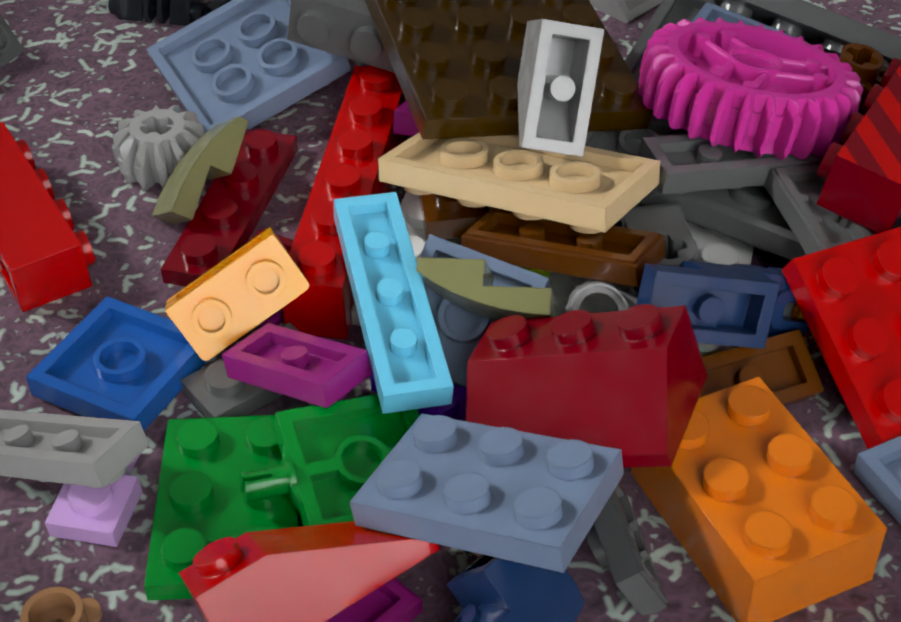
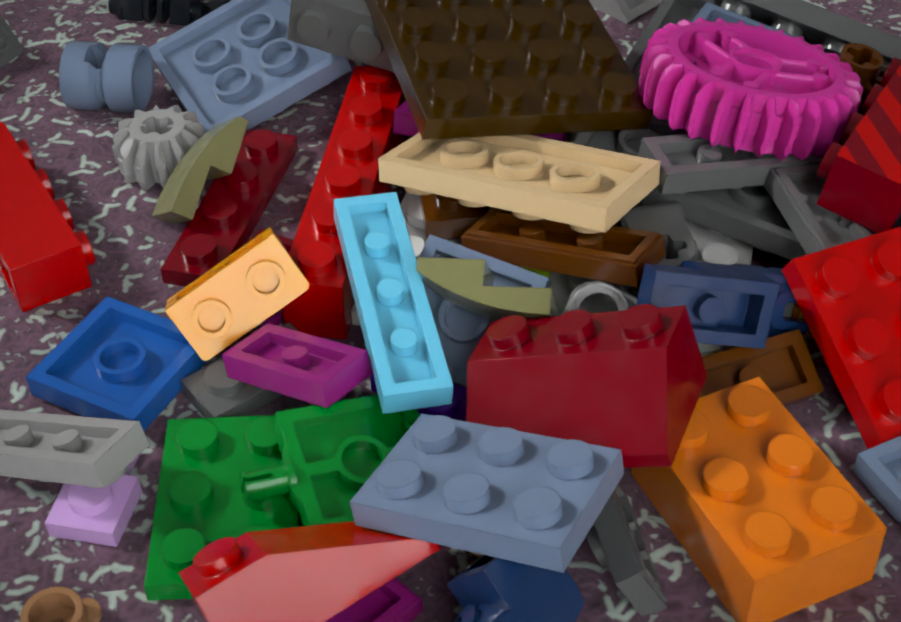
(99, 76): none -> sand blue wheel
(557, 85): light grey slope -> none

